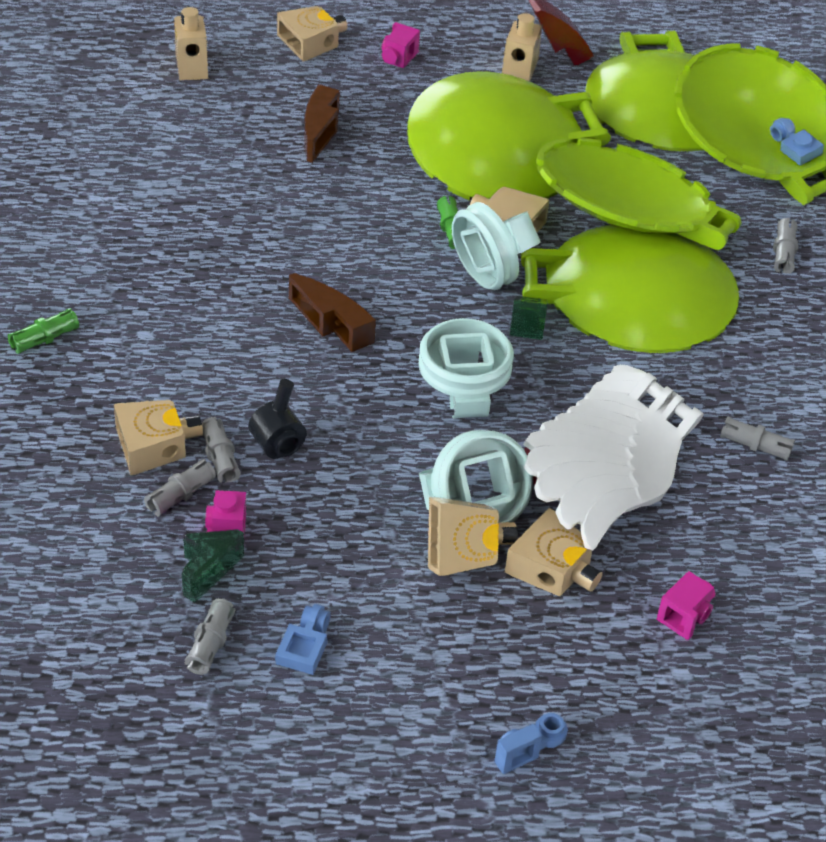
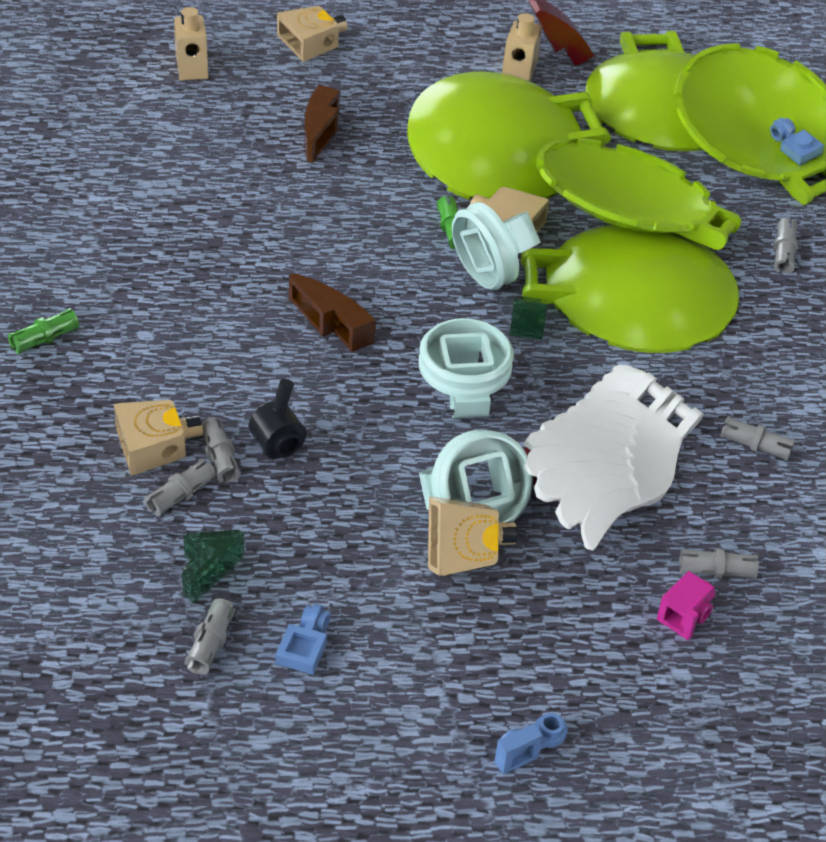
(227, 512): dark pink brick -> none
(400, 45): dark pink brick -> none
(552, 557): tan torso -> none
(719, 563): none -> light grey pin

